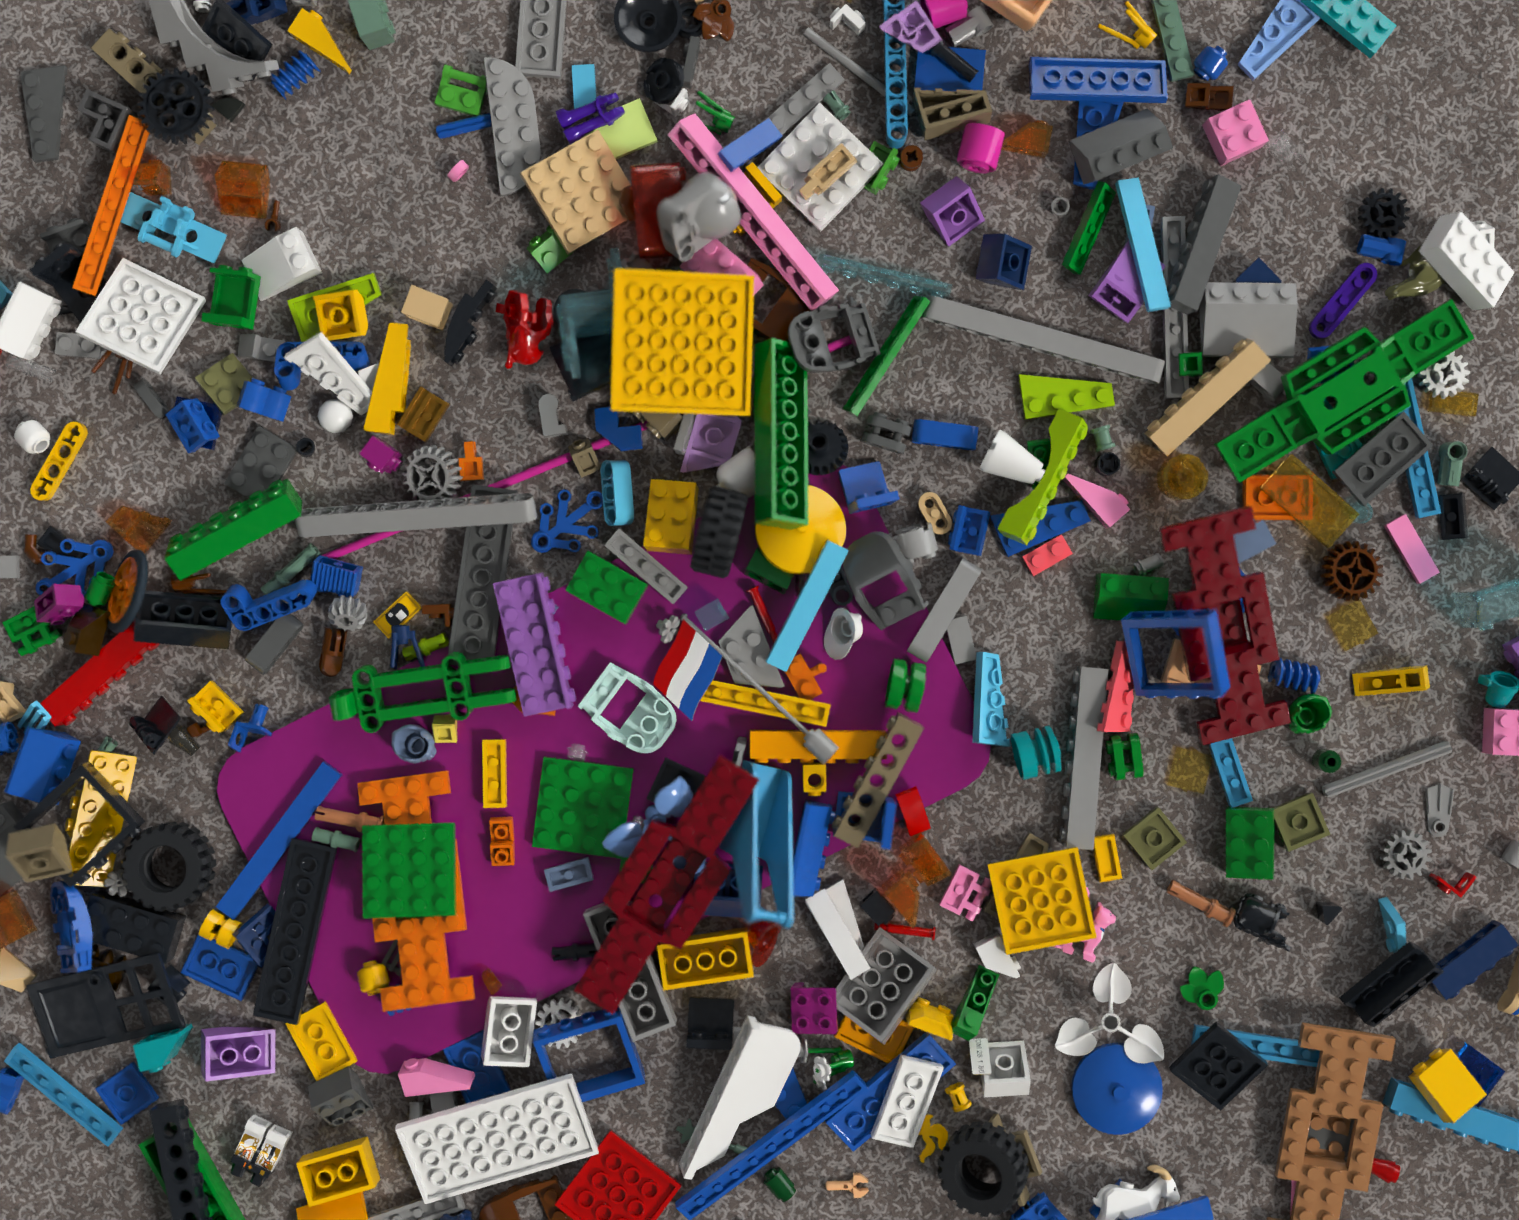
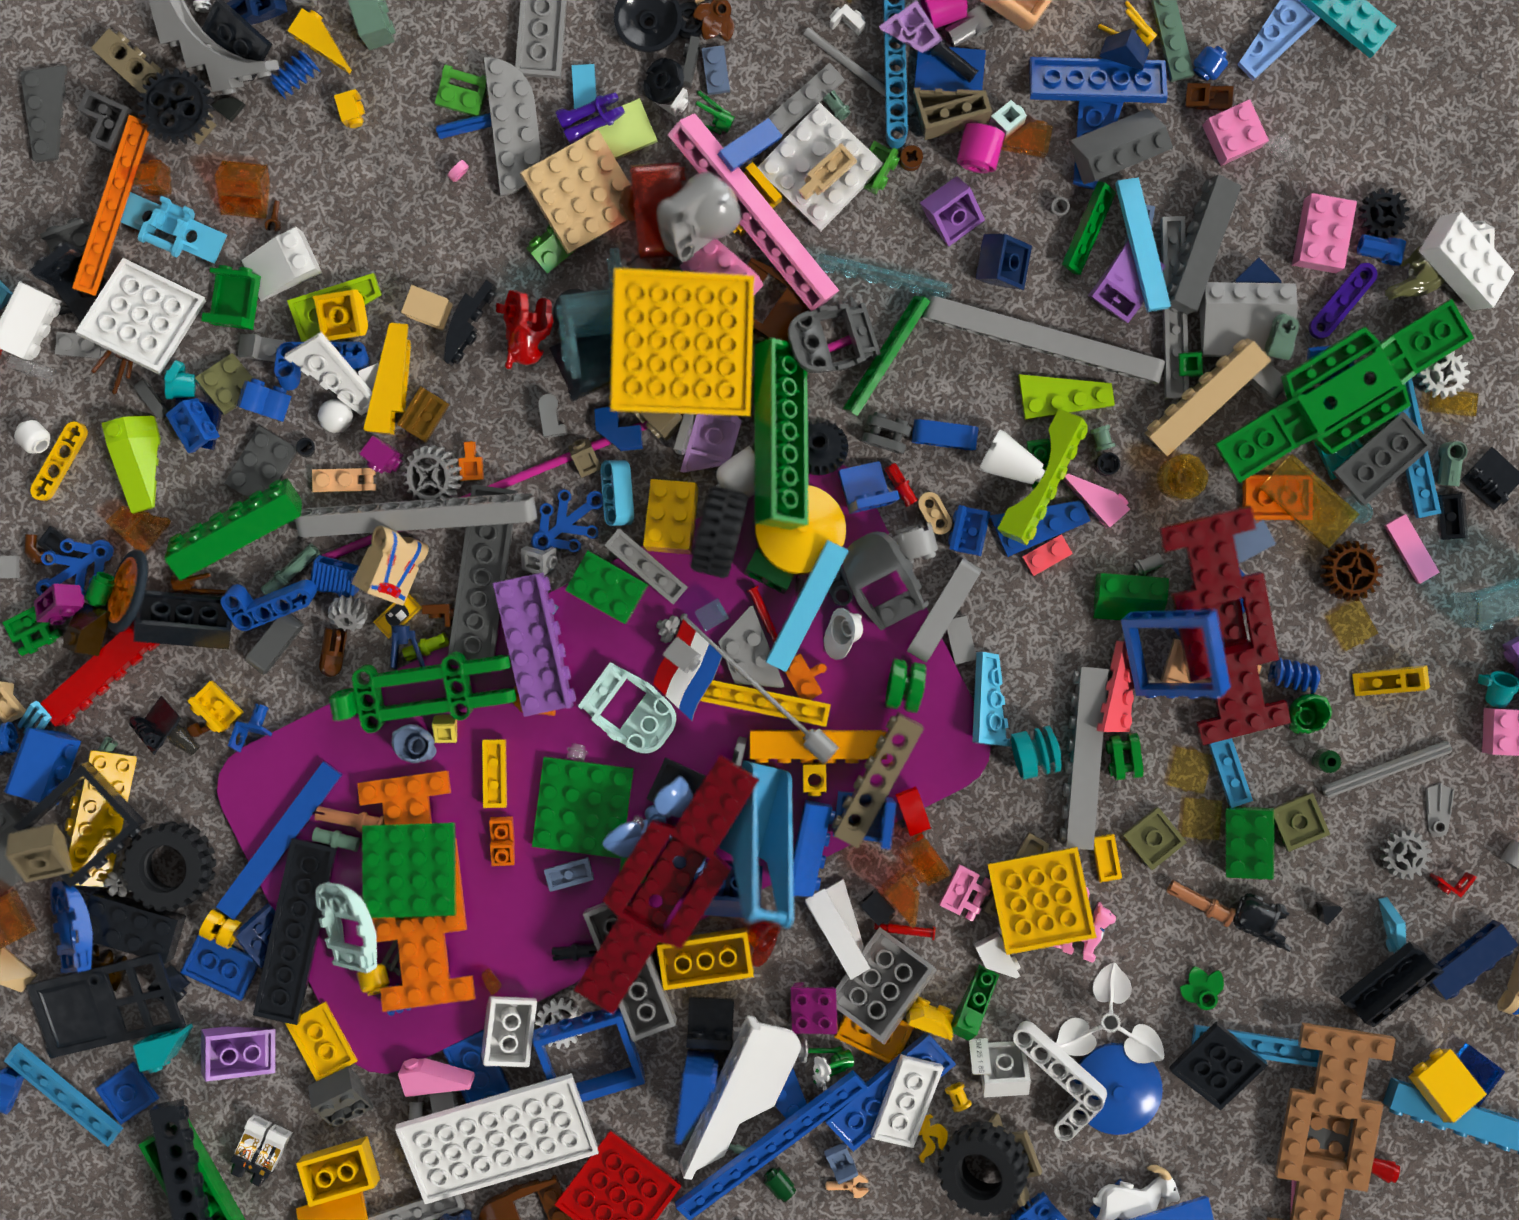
(134, 450): none -> lime wedge
(178, 382): none -> teal piece
(338, 903): none -> light aqua slope
(342, 480): none -> light nougat plate
(350, 108): none -> yellow brick
(390, 565): none -> tan piece
(538, 560): none -> light grey bracket
(682, 655): none -> light grey brick
(697, 1084): none -> blue slope
(715, 70): none -> sand blue plate
(841, 1163): none -> sand blue bracket
(901, 484): none -> red axle
(1009, 112): none -> light aqua brick
(1064, 1078): none -> white beam
(1125, 49): none -> dark blue slope
(1201, 818): none -> clear yellow piece
(1281, 340): none -> sand green piece
(1324, 233): none -> bright pink brick

